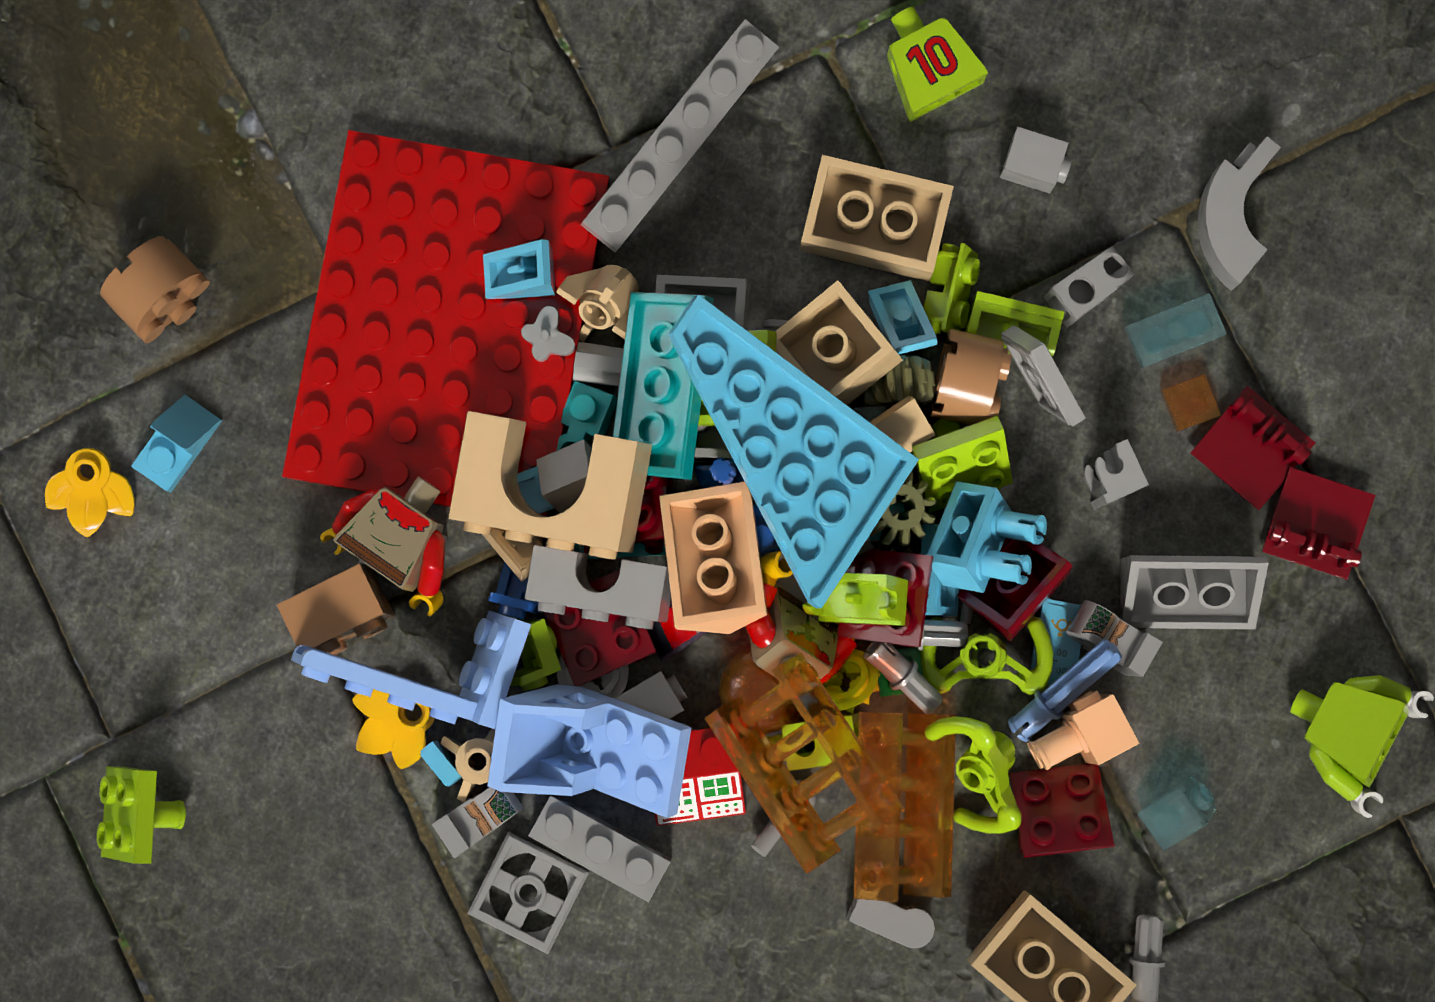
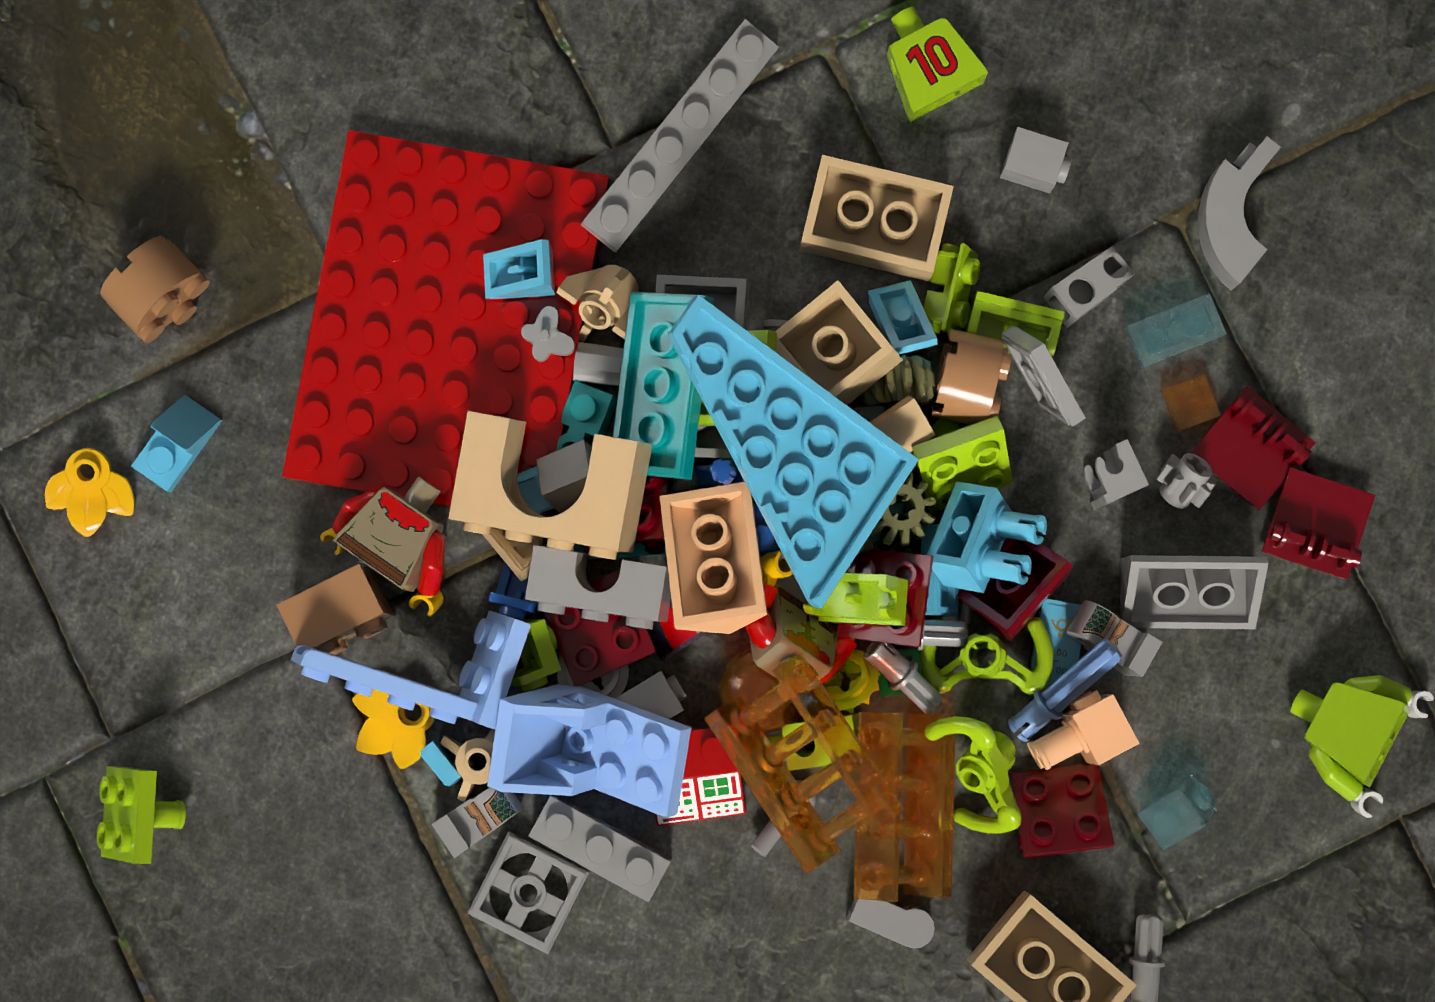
(1185, 481): none -> light grey gear

